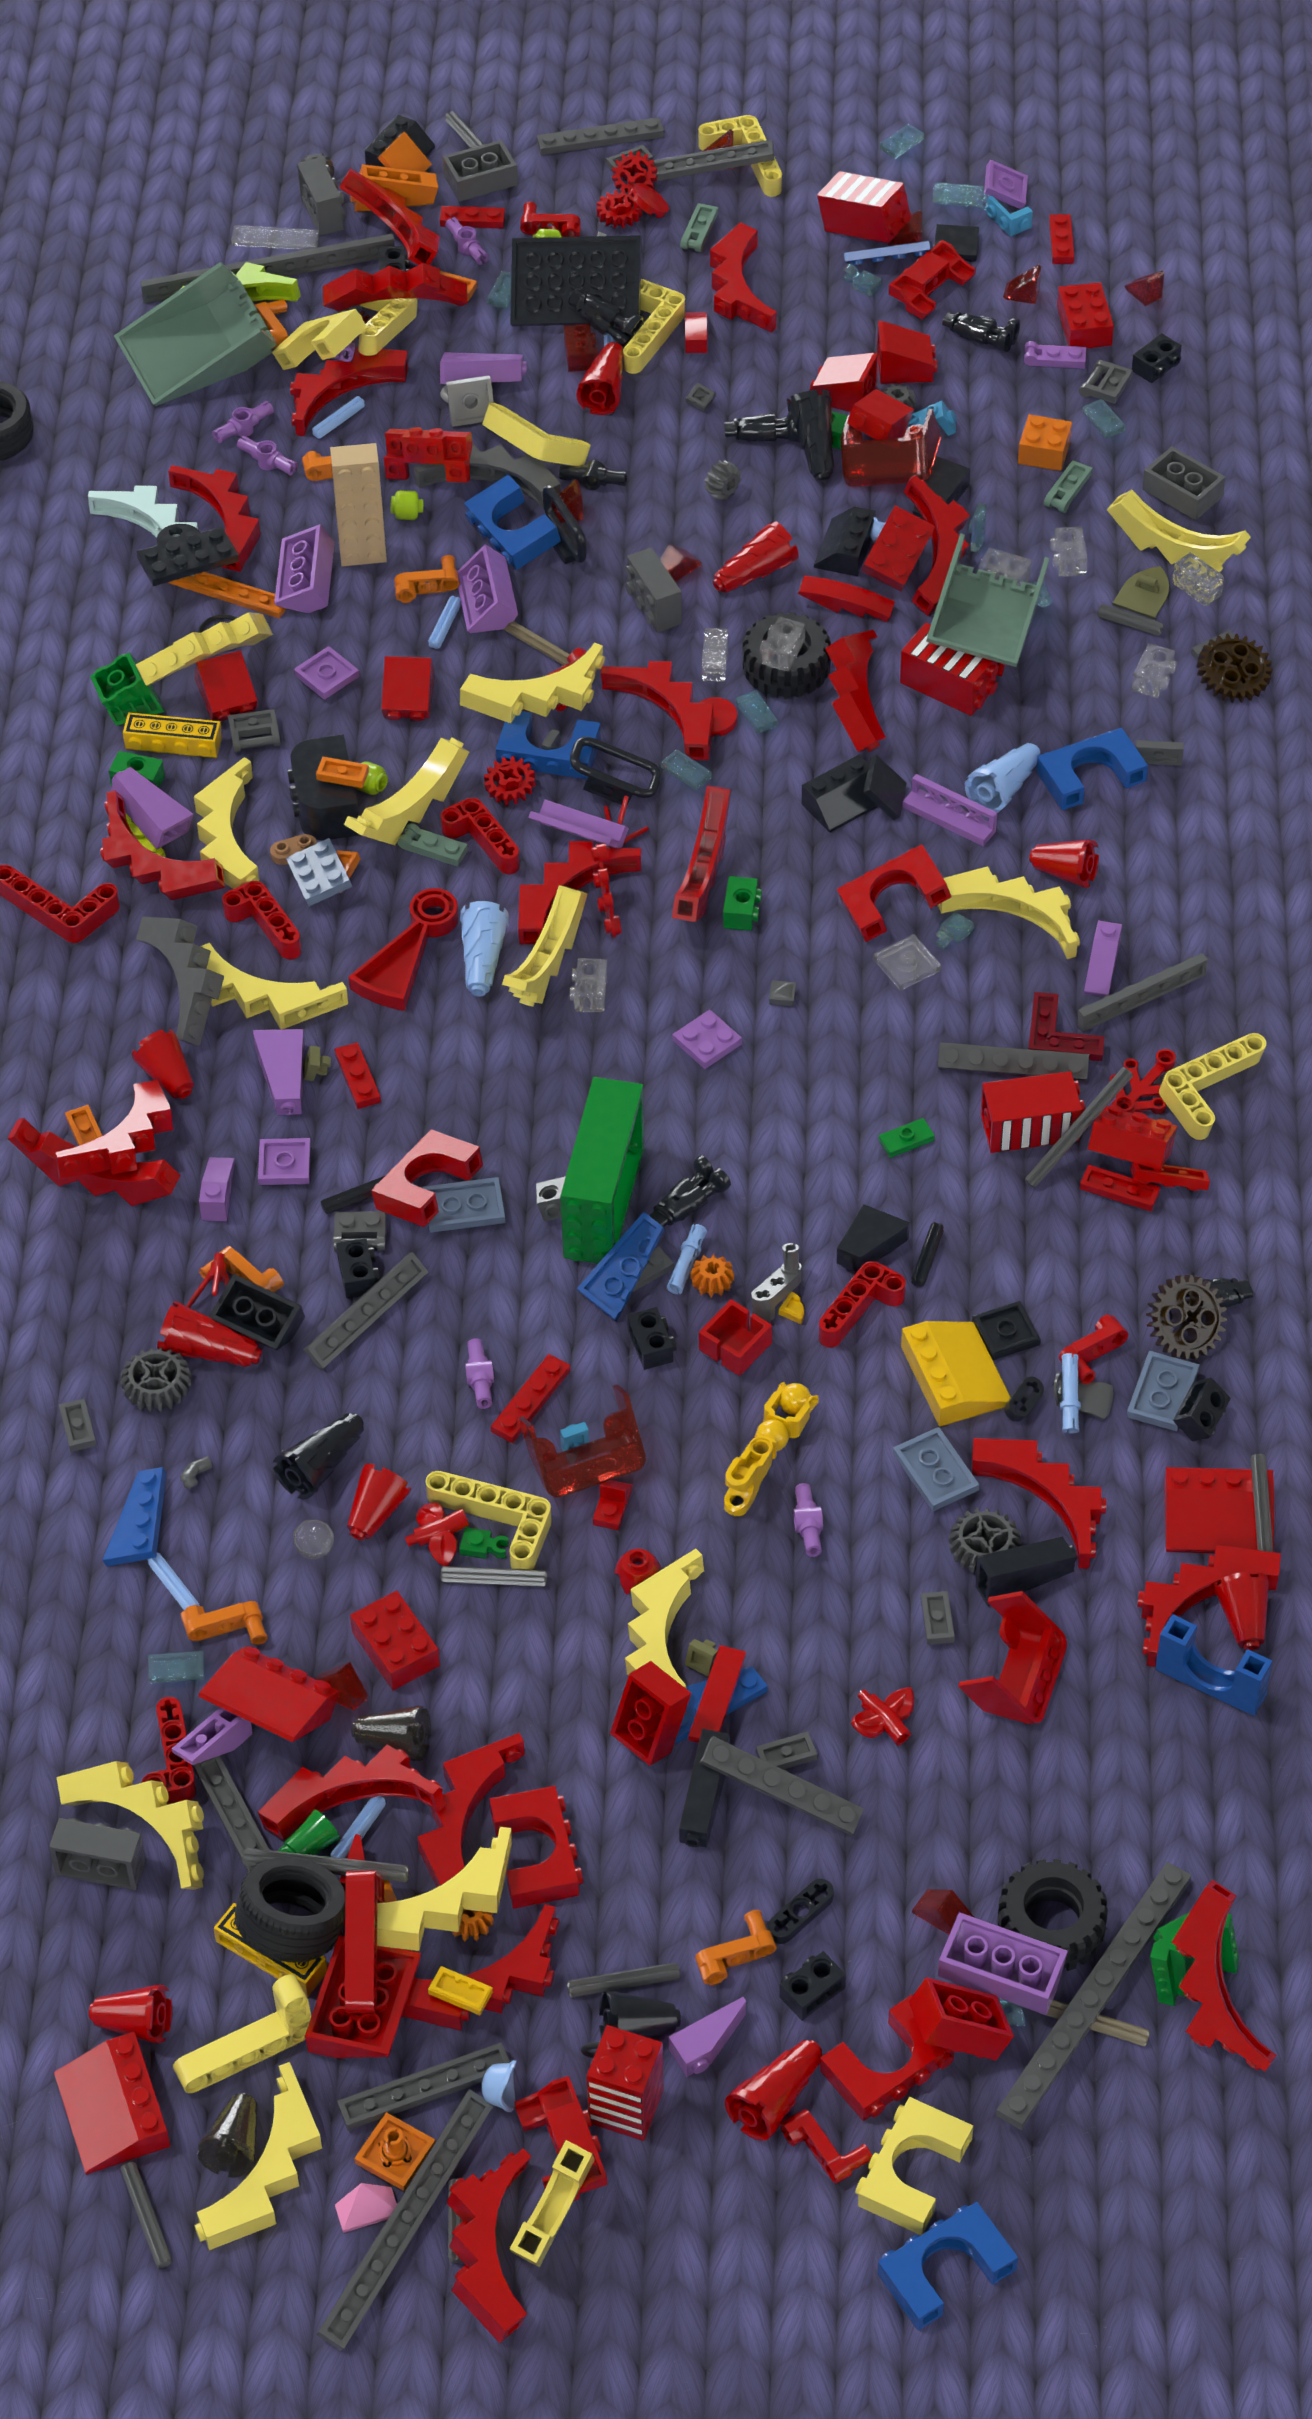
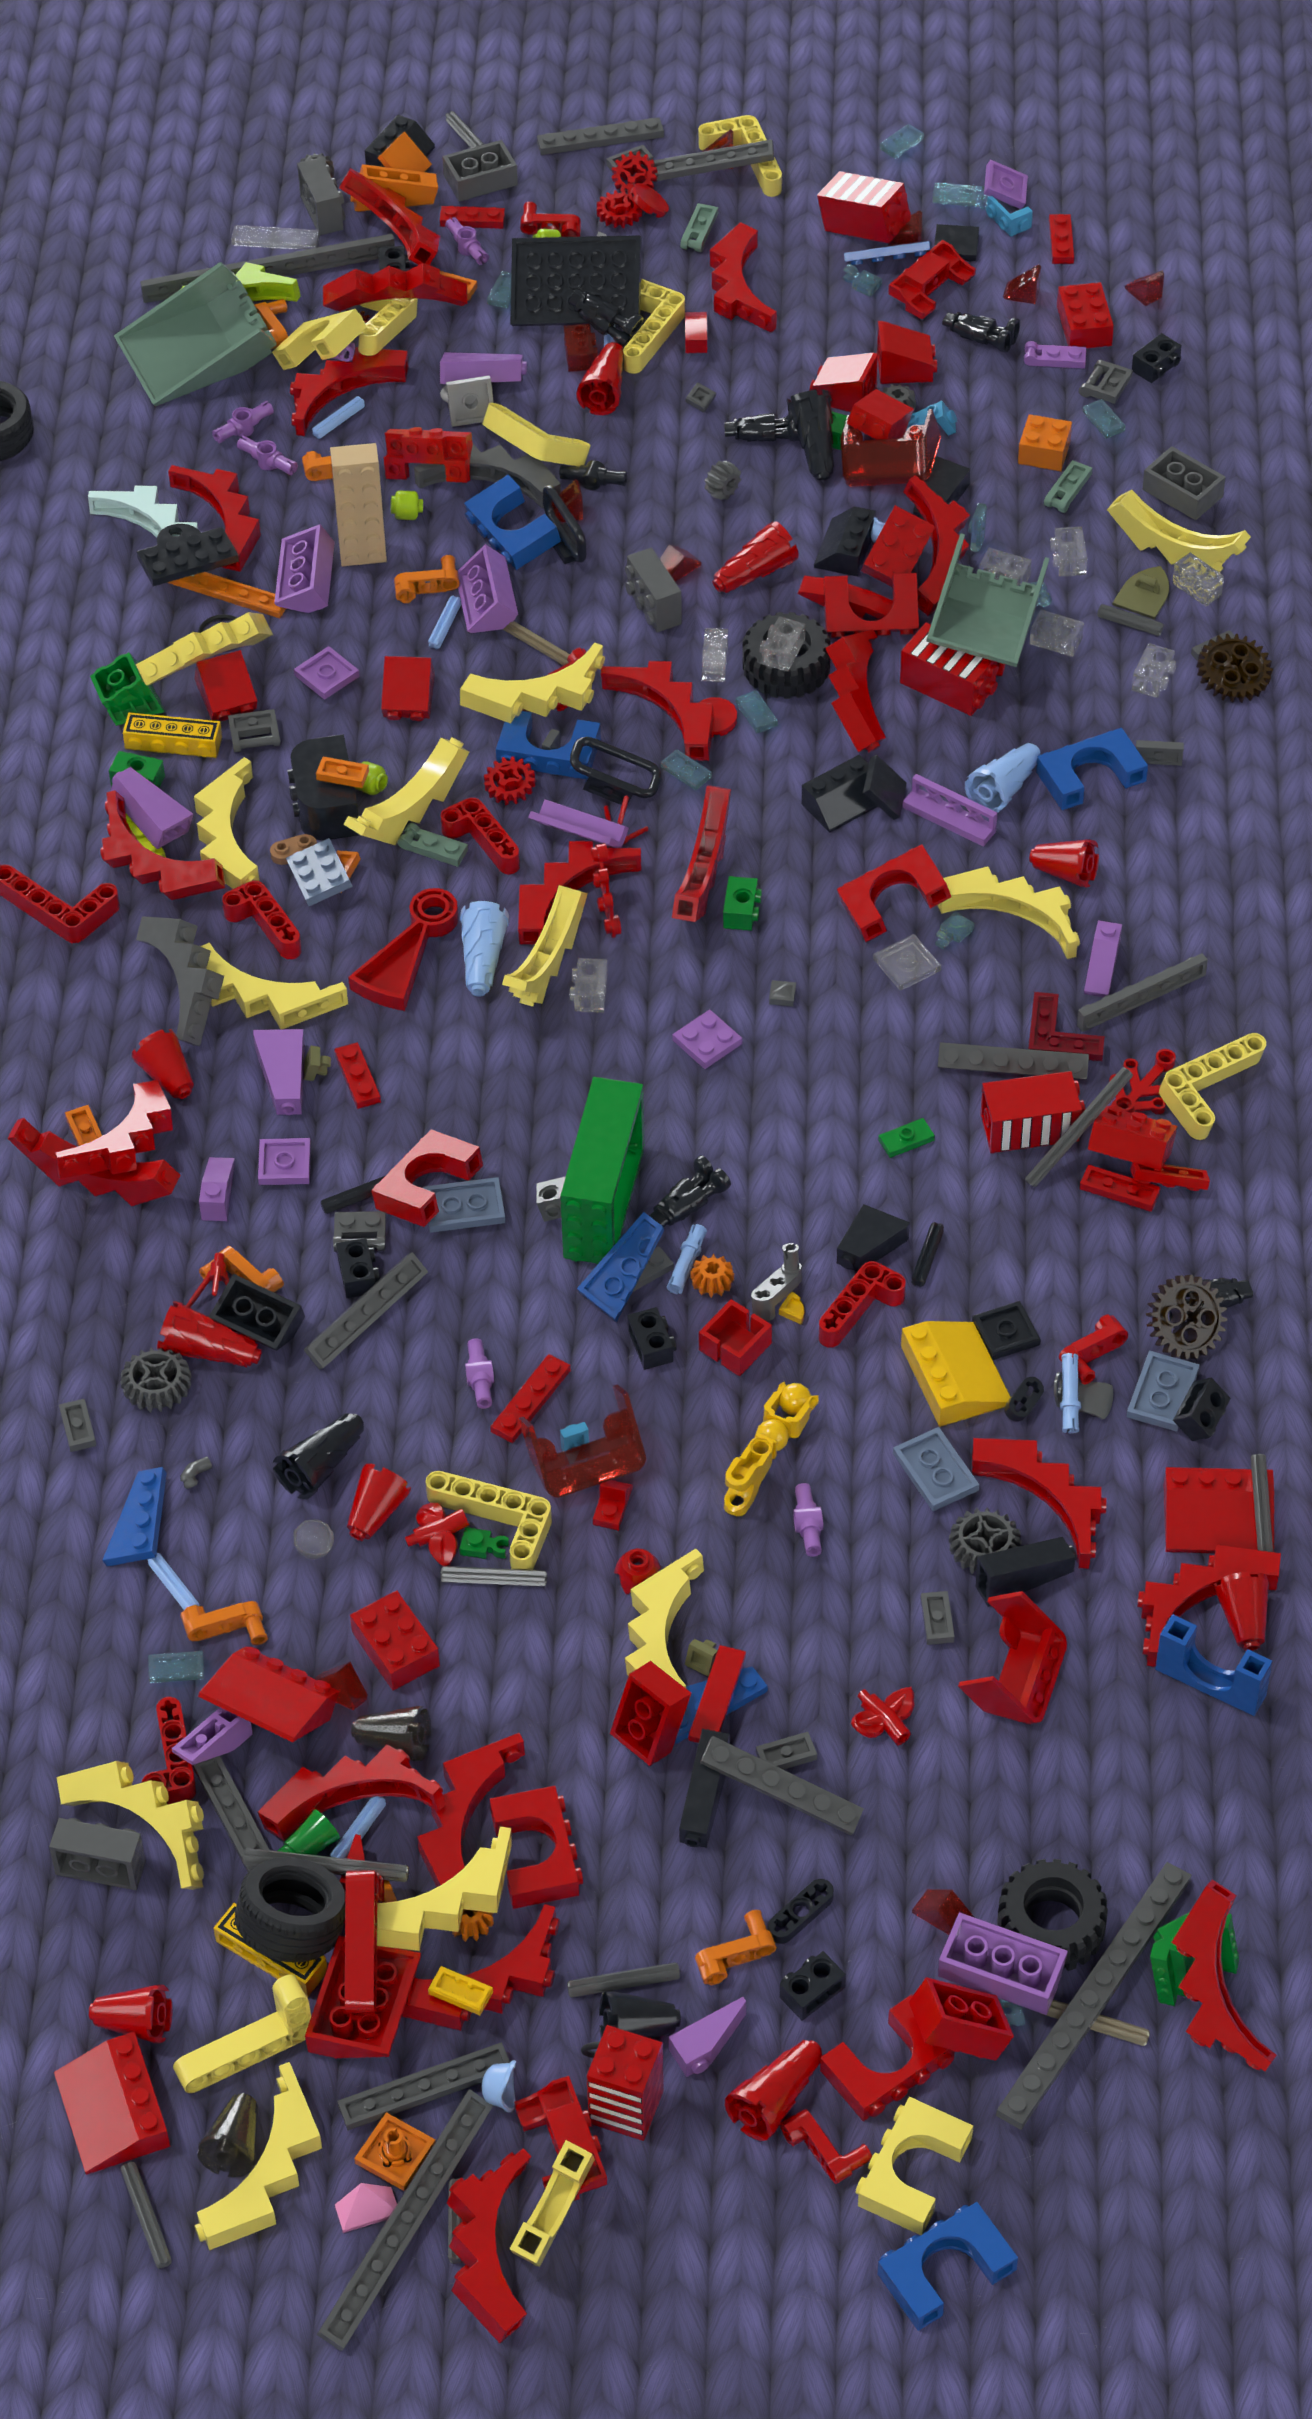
(842, 620): none -> red arch
(1056, 633): none -> clear brick

